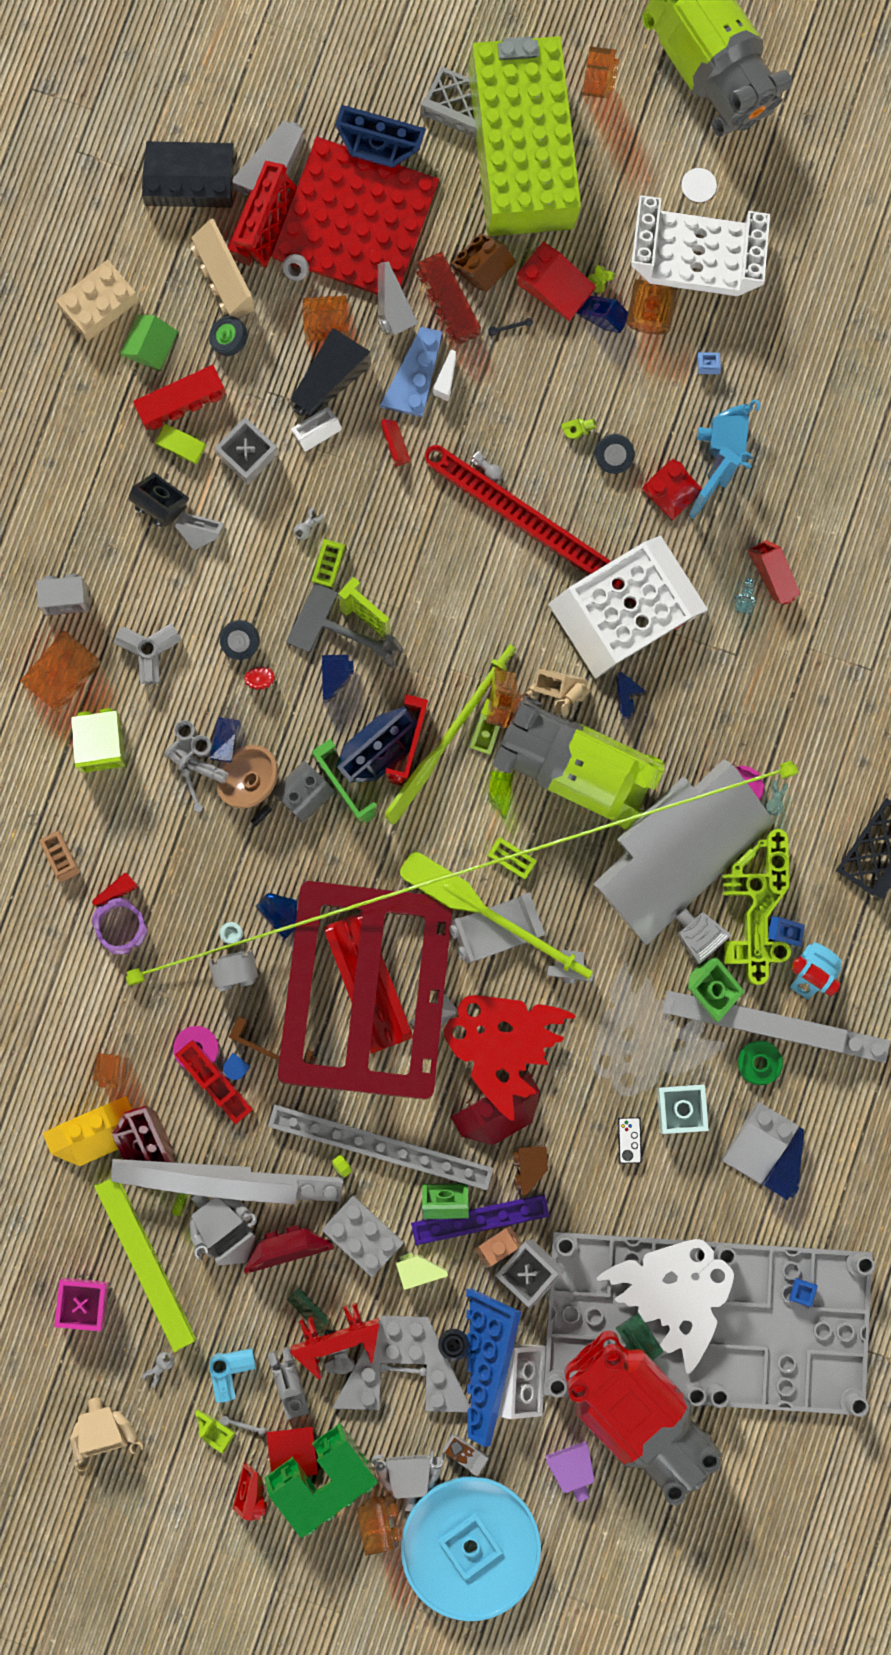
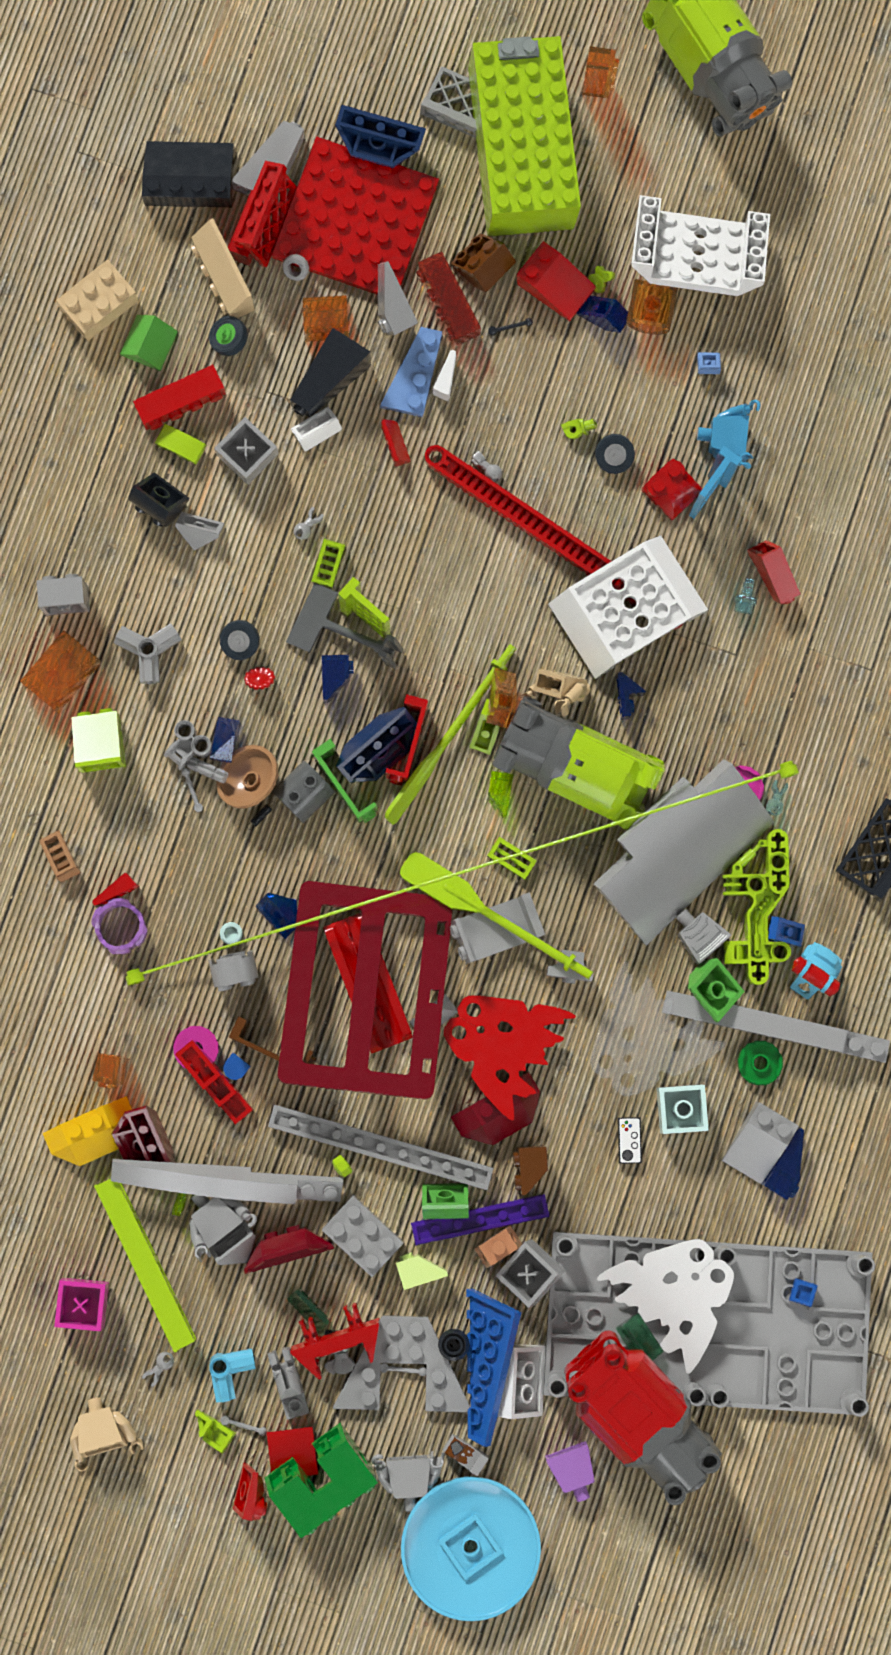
(378, 1525): clear orange brick -> none
(699, 185): white sticker -> none

